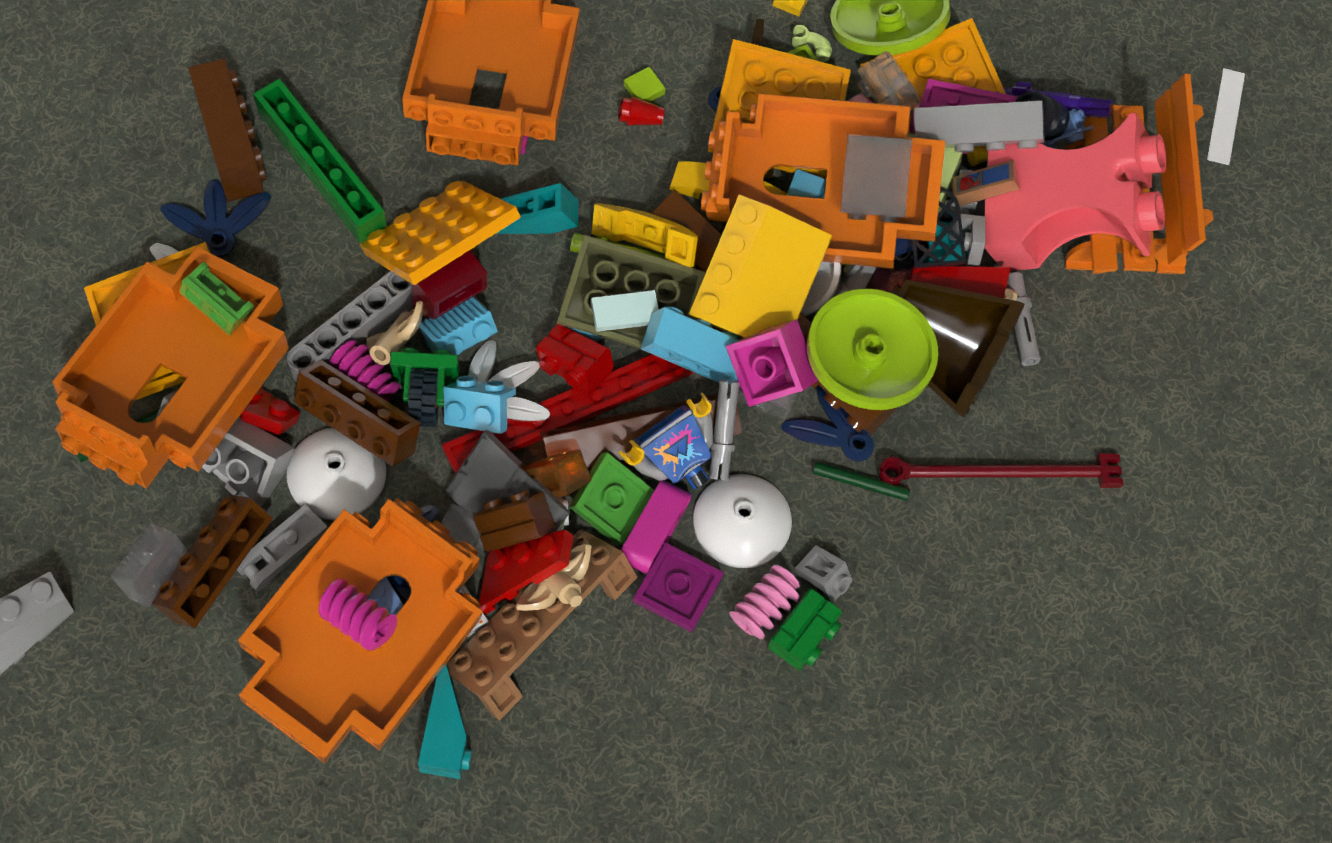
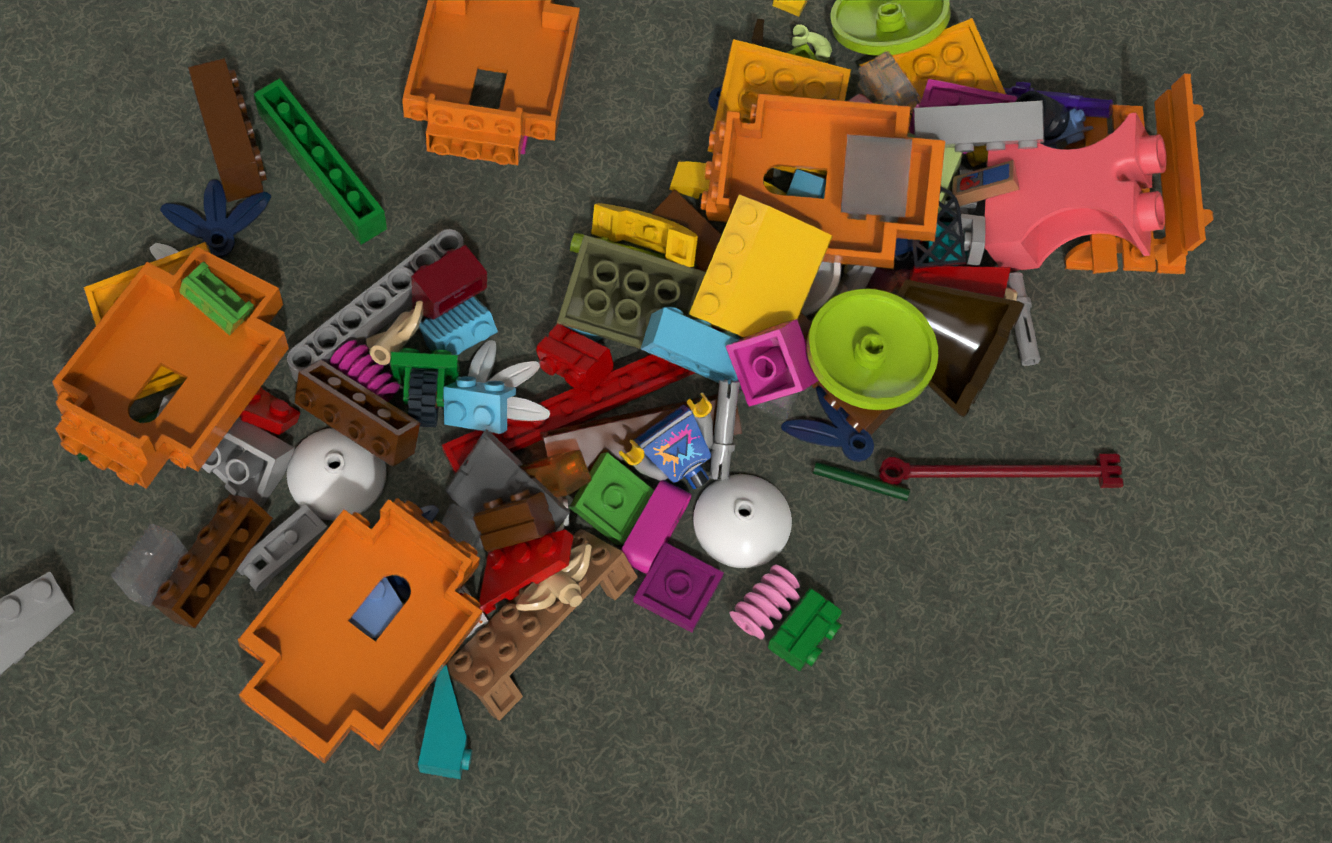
(356, 615): dark pink piece -> none
(438, 231): light orange plate -> none
(543, 211): teal slope -> none
(623, 310): light aqua tile -> none
(639, 112): red cone -> none
(644, 85): lime tile -> none
(825, 572): light grey bracket -> none
(1226, 116): white sticker -> none

